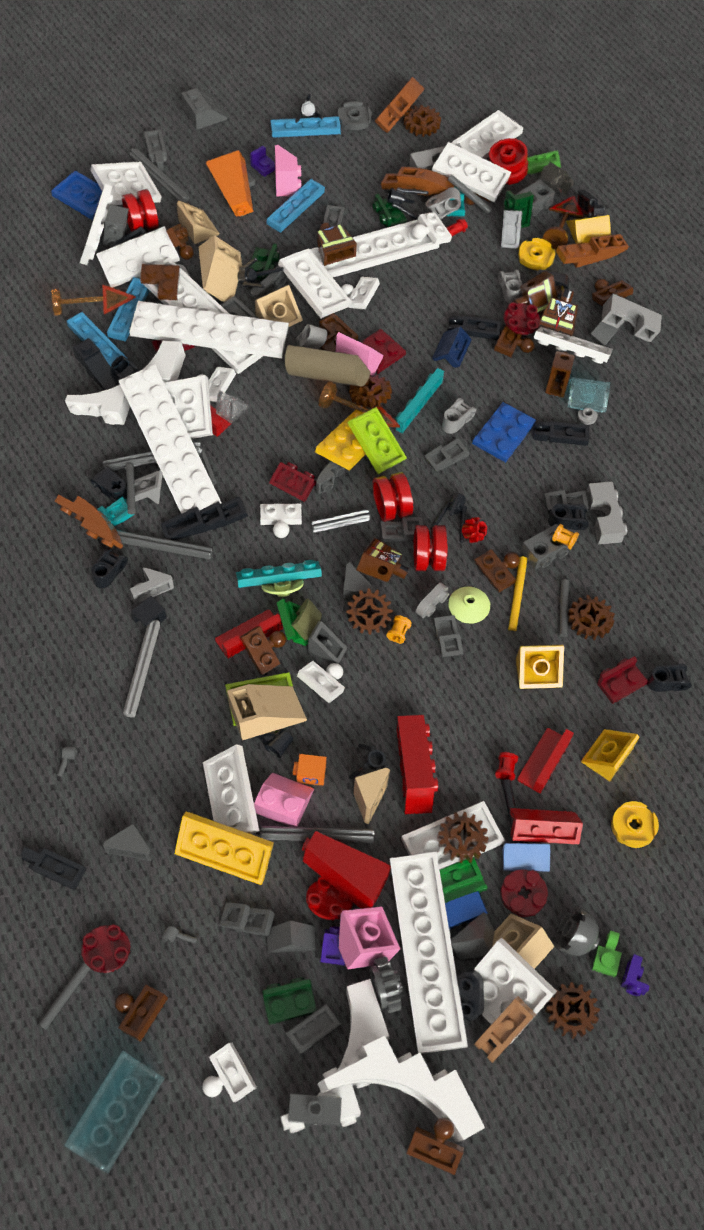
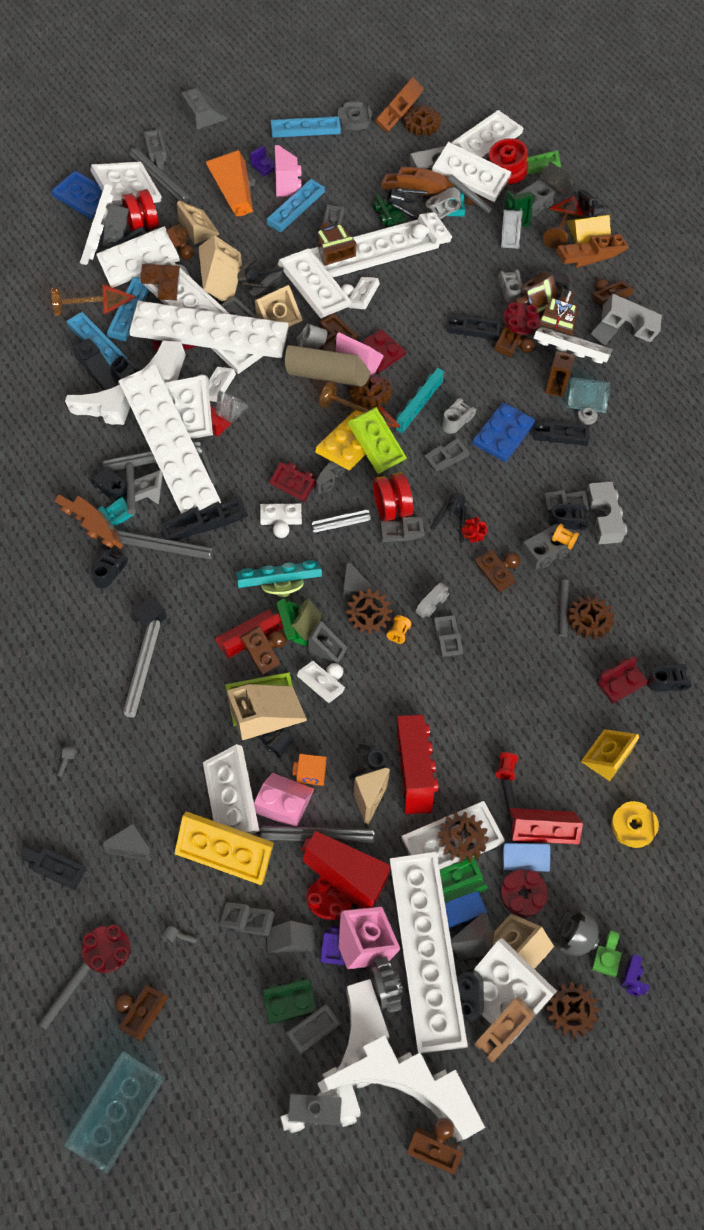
(155, 584): light grey slope -> none
(231, 1074): white plate -> none
(265, 260): dark green bracket -> none
(308, 109): plant -> none
(382, 562): reddish brown torso -> none
(430, 547): red wheel -> none
(453, 346): dark blue panel -> none
(459, 226): red pin -> none
(466, 611): yellowish green dish -> none
(517, 594): yellow bar -> none
(536, 262): yellow plate -> none
(540, 666): yellow slope -> none
(544, 759): red panel -> none

